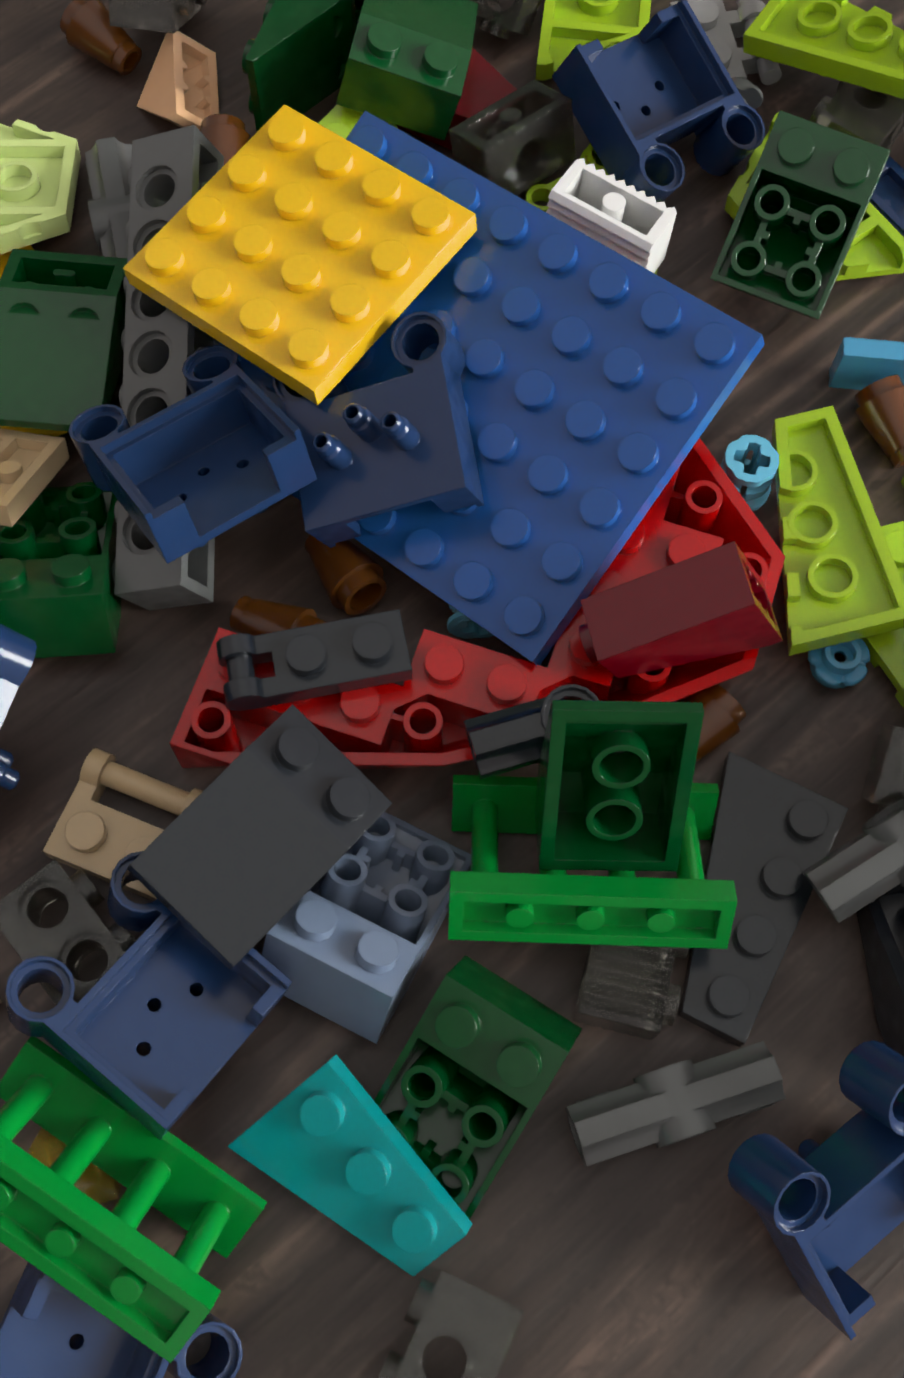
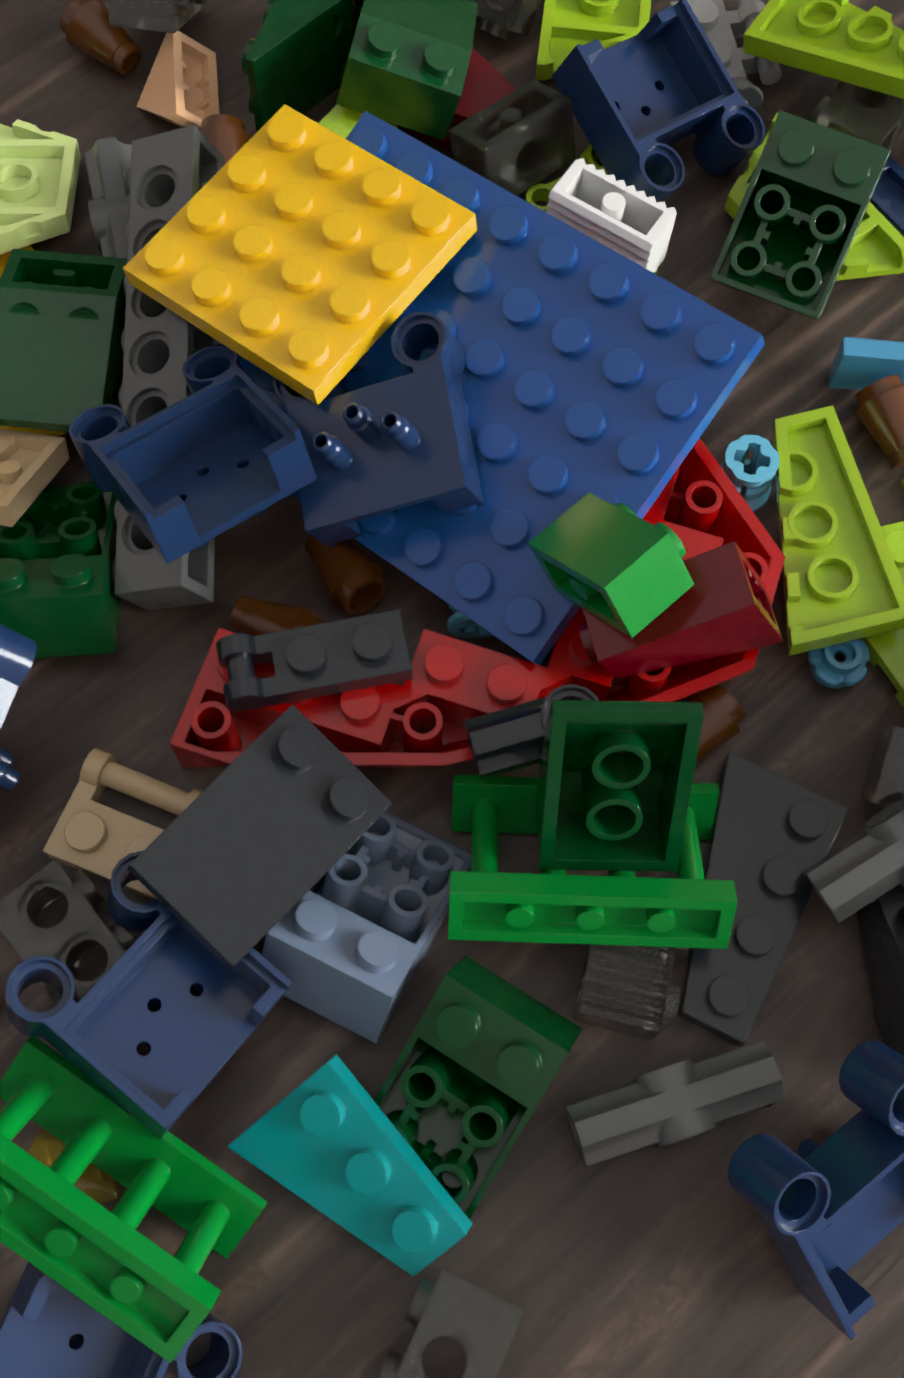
(613, 563): none -> green brick

